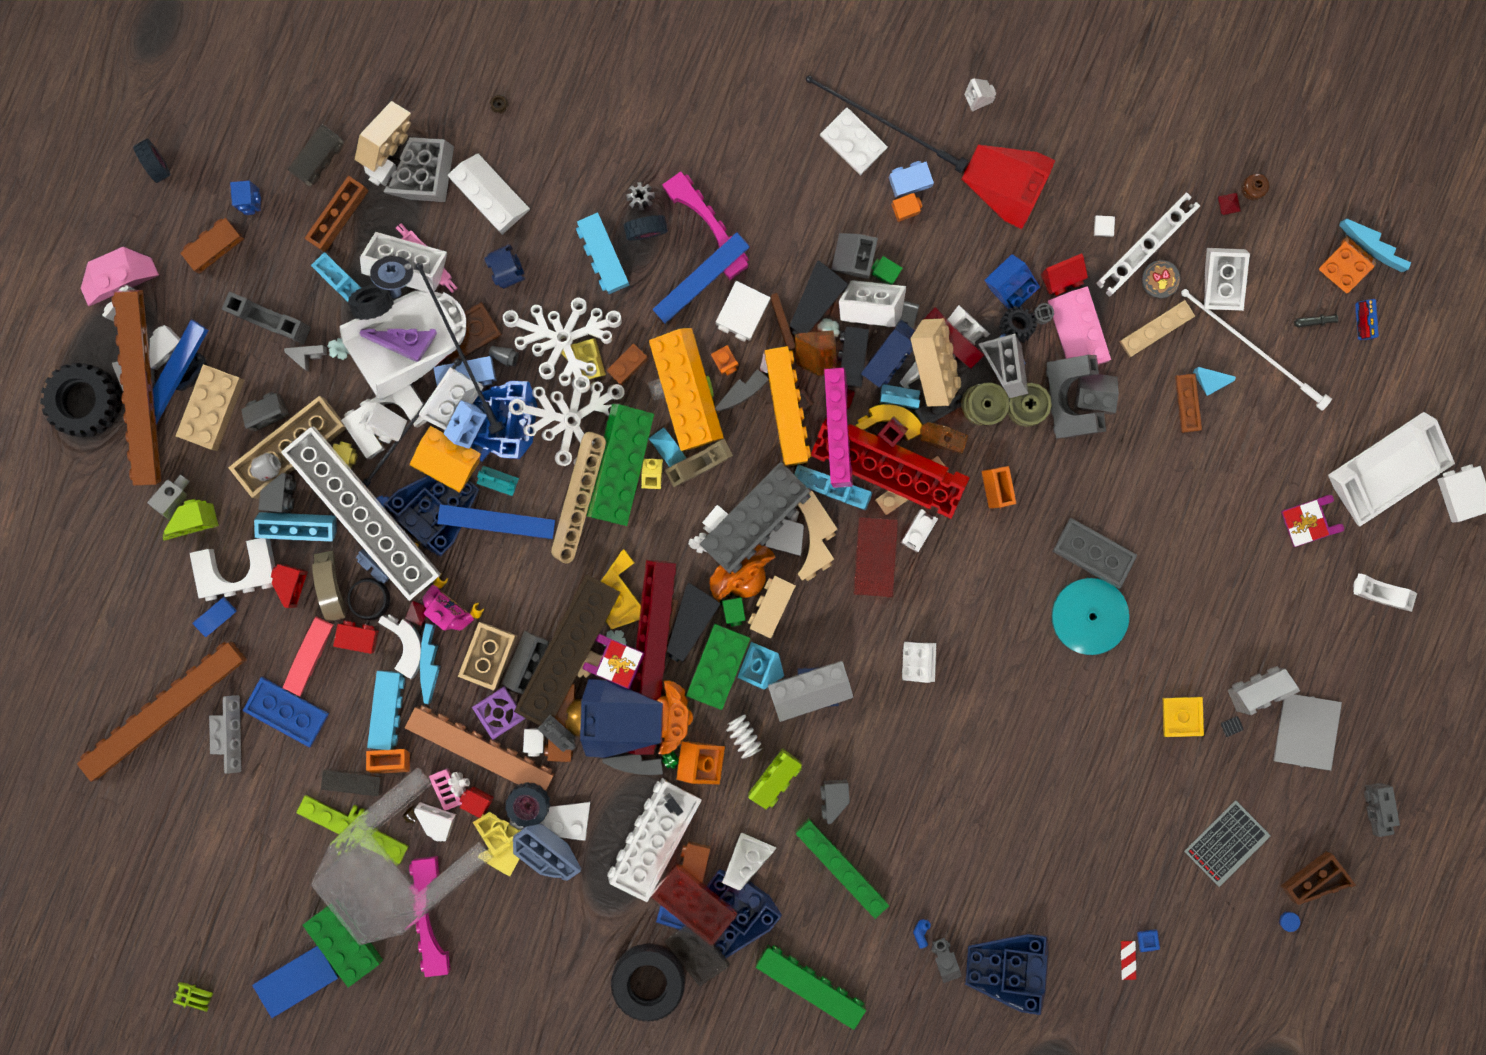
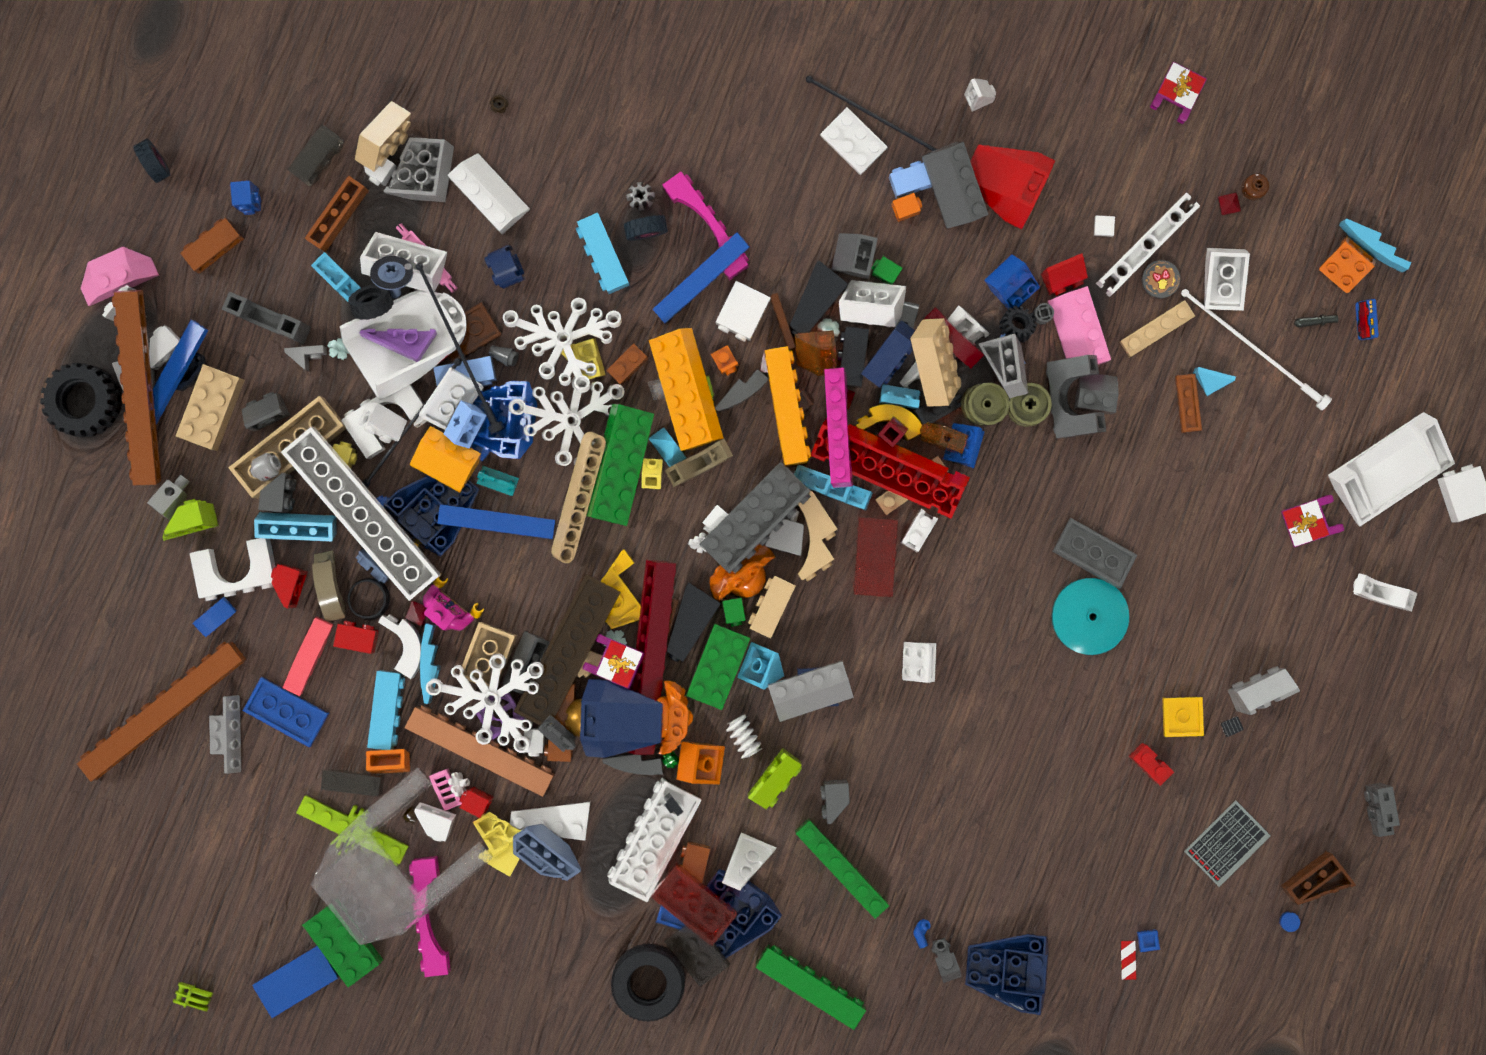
(468, 693): none -> white plant
(517, 808): black wheel -> none
(954, 185): none -> dark grey slope
(972, 446): none -> blue bracket
(998, 487): orange brick -> none
(1145, 759): none -> red brick
(1179, 88): none -> flag
(1307, 731): light grey piece -> none

